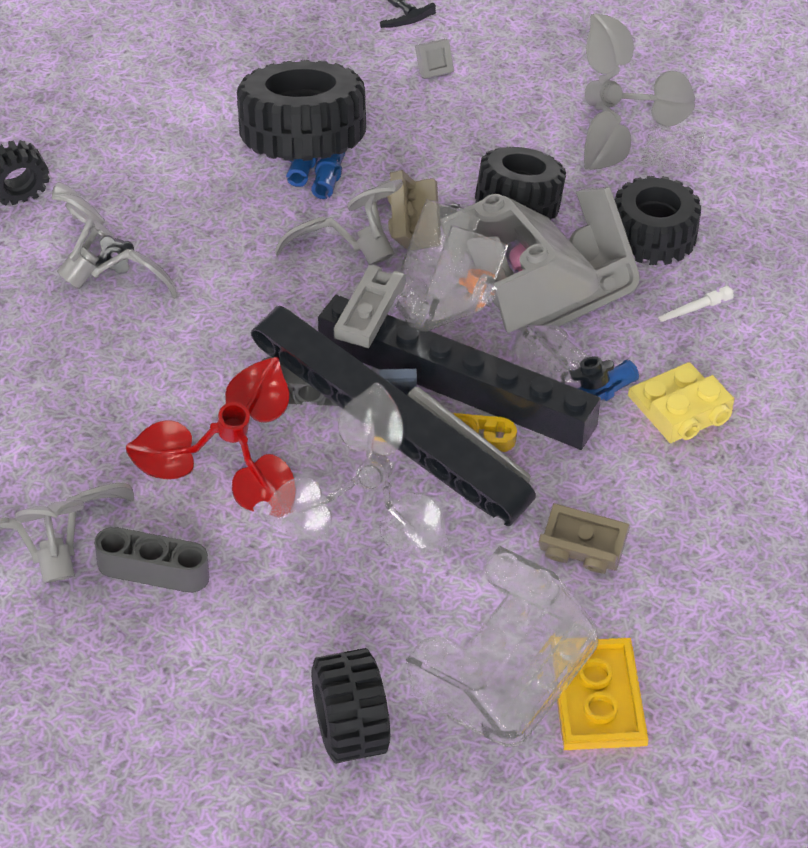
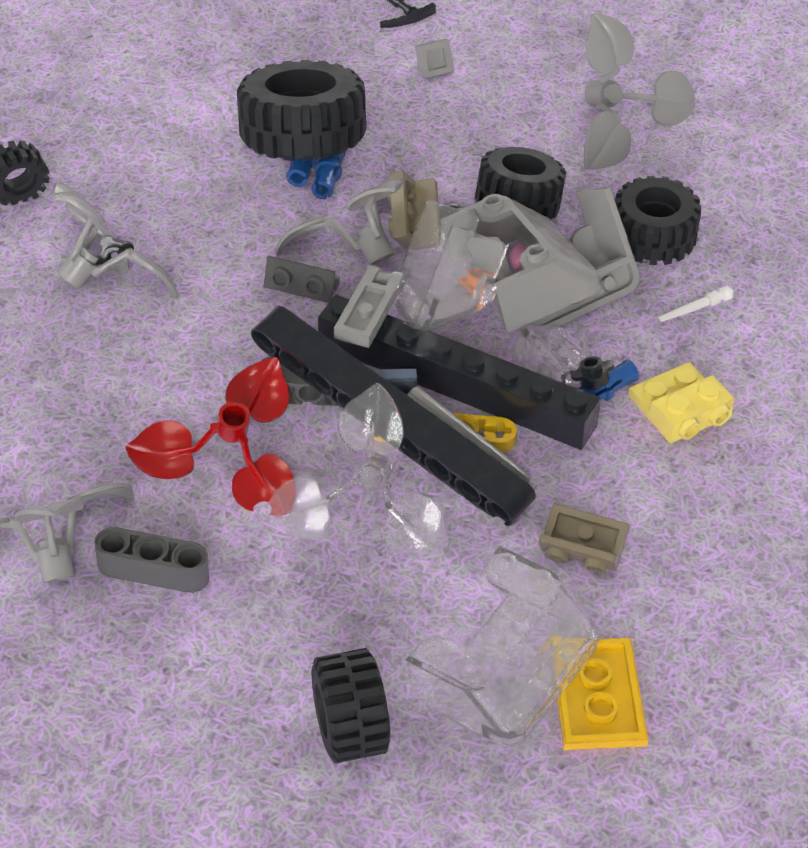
(300, 279): none -> dark grey hinge

